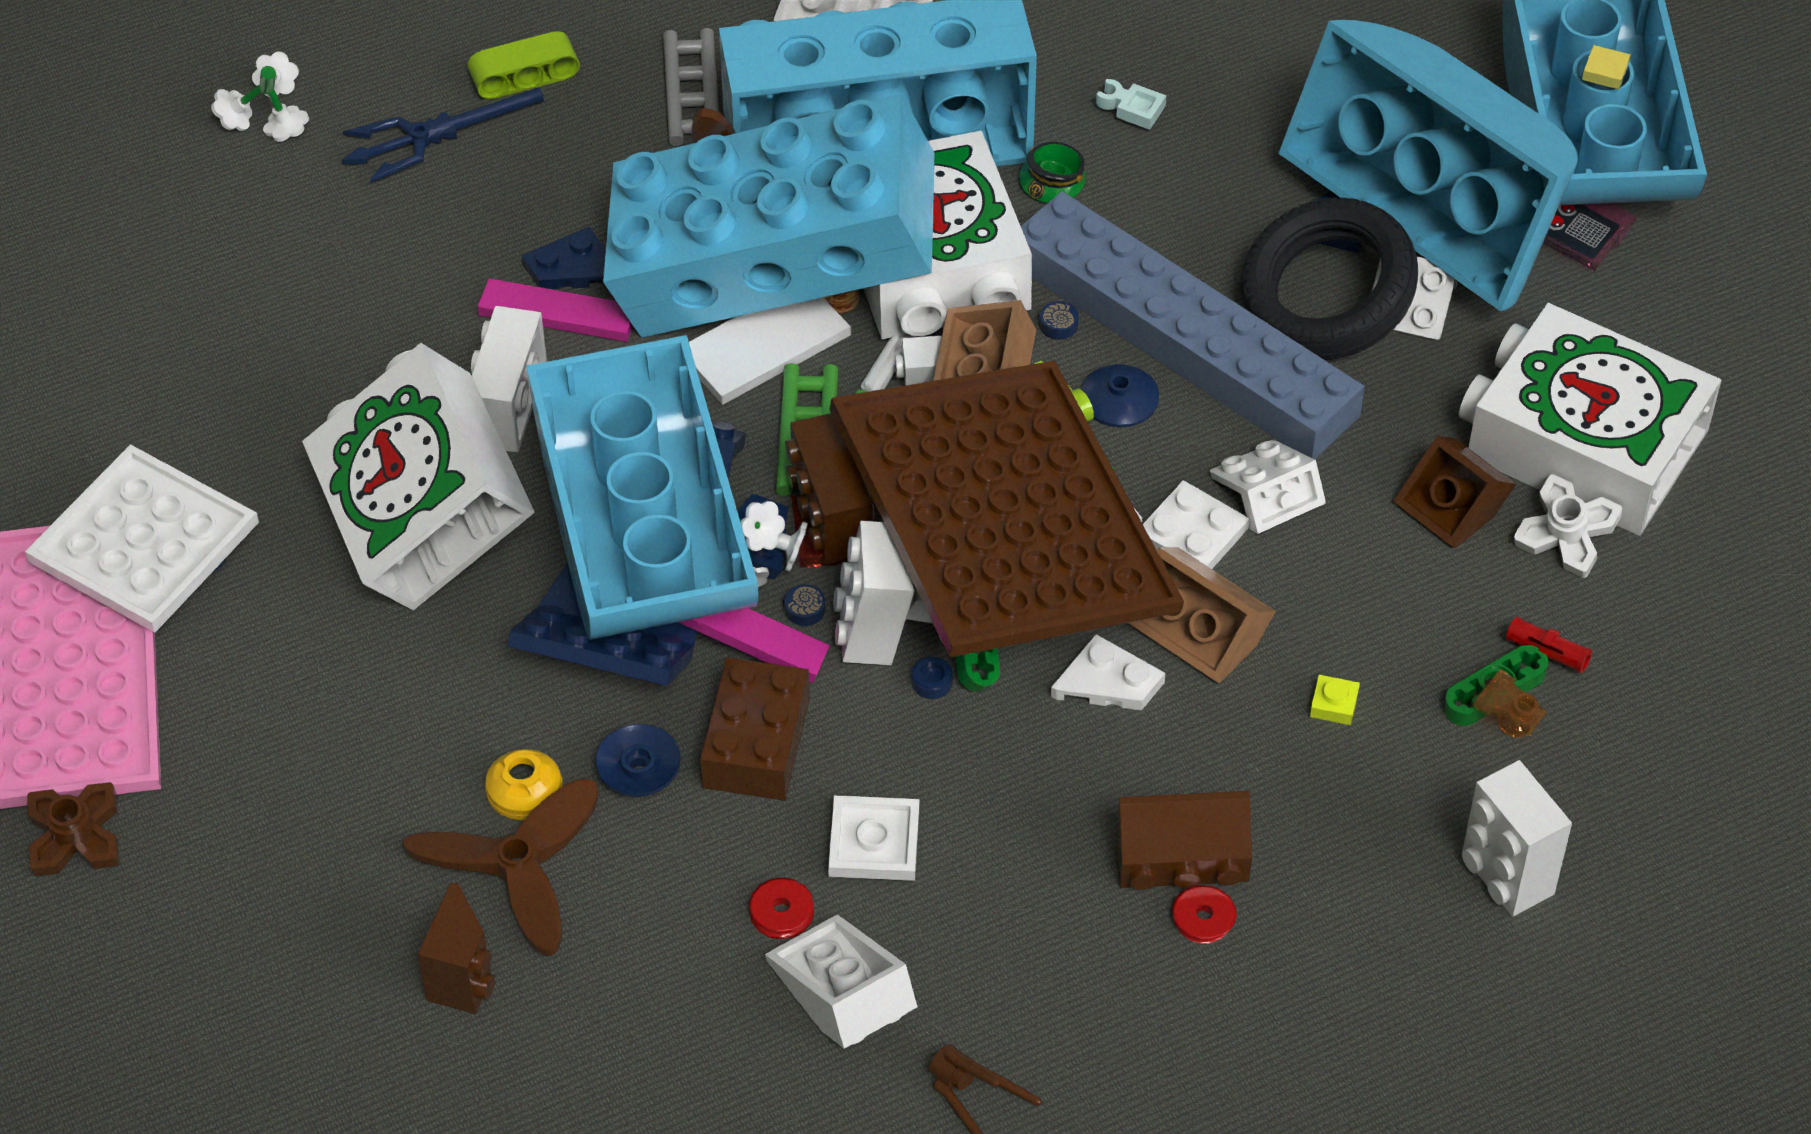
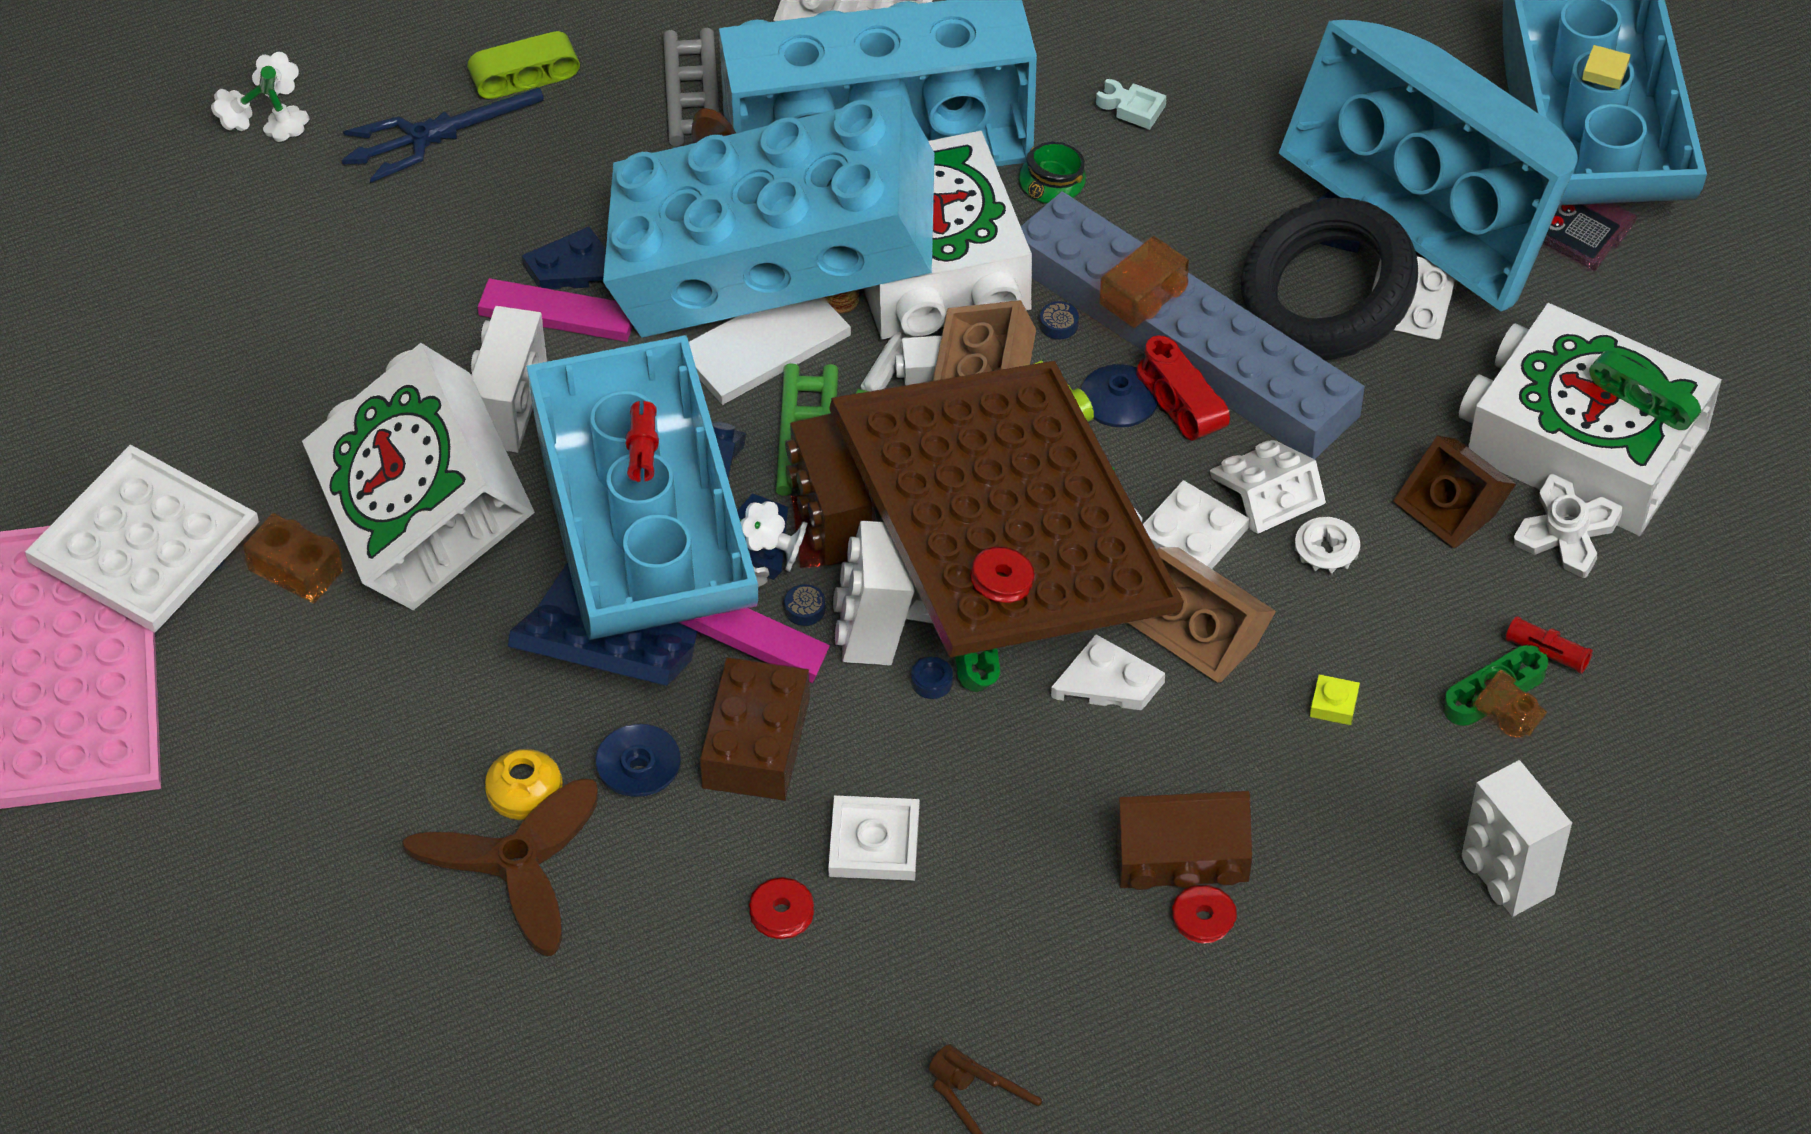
(72, 827): reddish brown plant -> none
(293, 557): none -> clear orange brick
(456, 956): reddish brown slope -> none
(642, 441): none -> red pin
(844, 980): white slope -> none
(1000, 588): none -> red piece
(1144, 282): none -> clear orange brick
(1181, 389): none -> red piece
(1338, 534): none -> white gear
(1668, 401): none -> green beam

